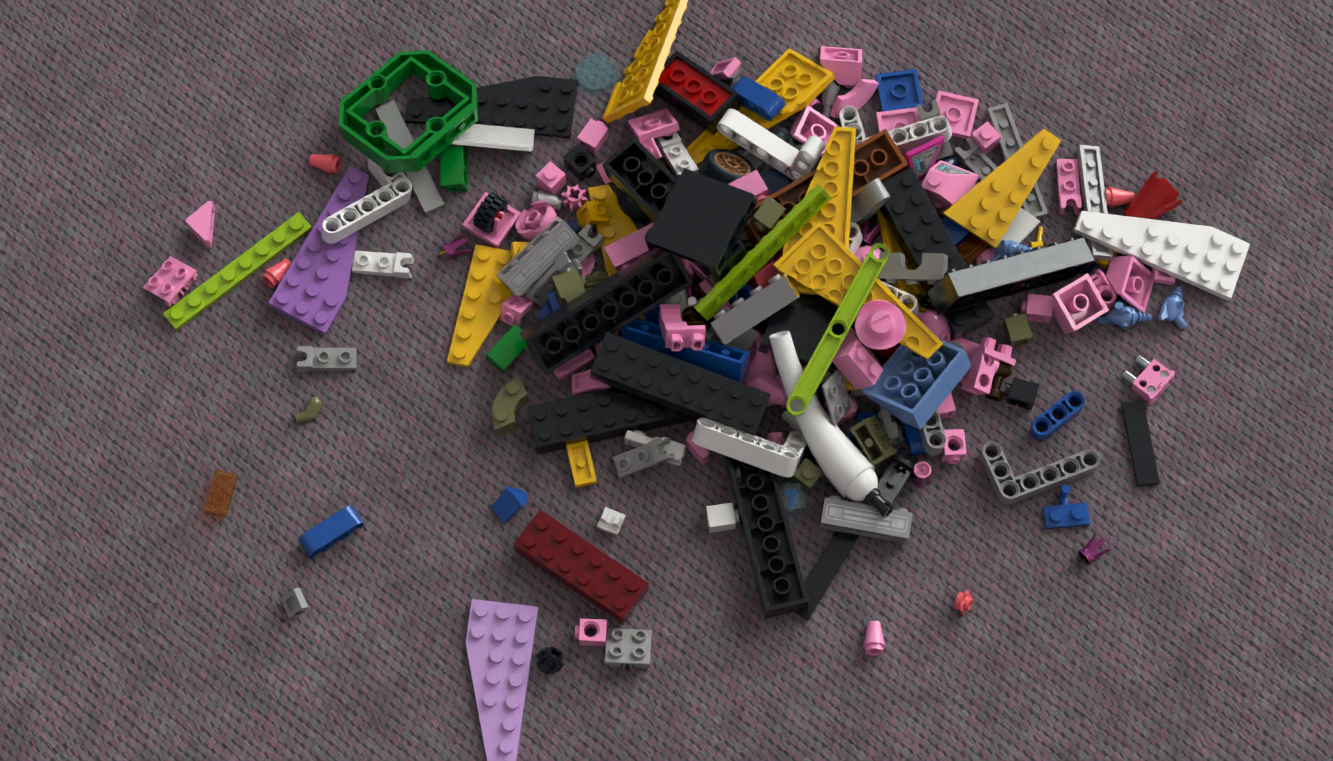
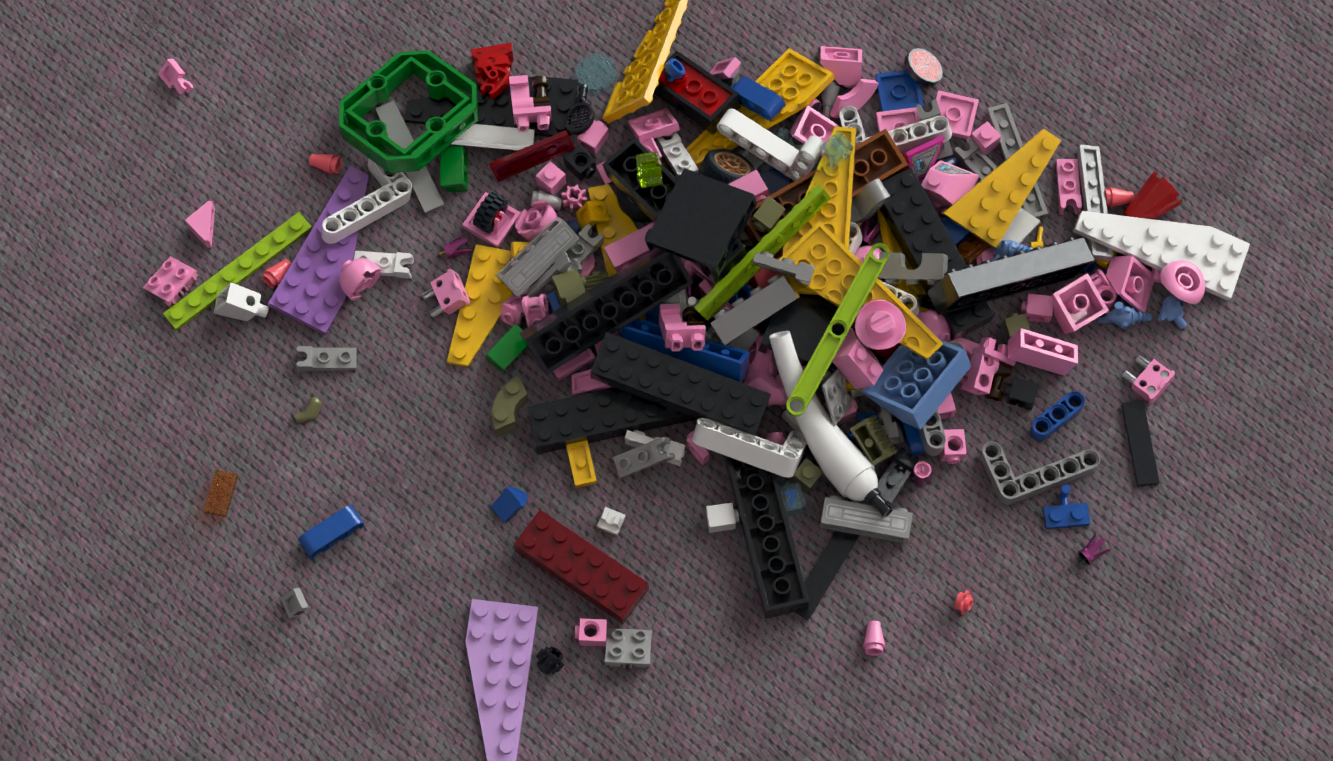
(172, 76): none -> bright pink plate
(239, 303): none -> white torso
(357, 276): none -> bright pink cylinder
(449, 293): none -> bright pink piece
(494, 67): none -> red piece
(527, 108): none -> bright pink hips
(532, 156): none -> dark red tile
(535, 308): none -> bright pink piece
(581, 106): none -> black piece
(649, 169): none -> clear neon green panel
(673, 70): none -> blue tile
(802, 273): none -> light grey plate
(836, 149): none -> clear light blue panel
(923, 67): none -> tile
(1042, 352): none -> bright pink brick
(1184, 281): none -> bright pink hat

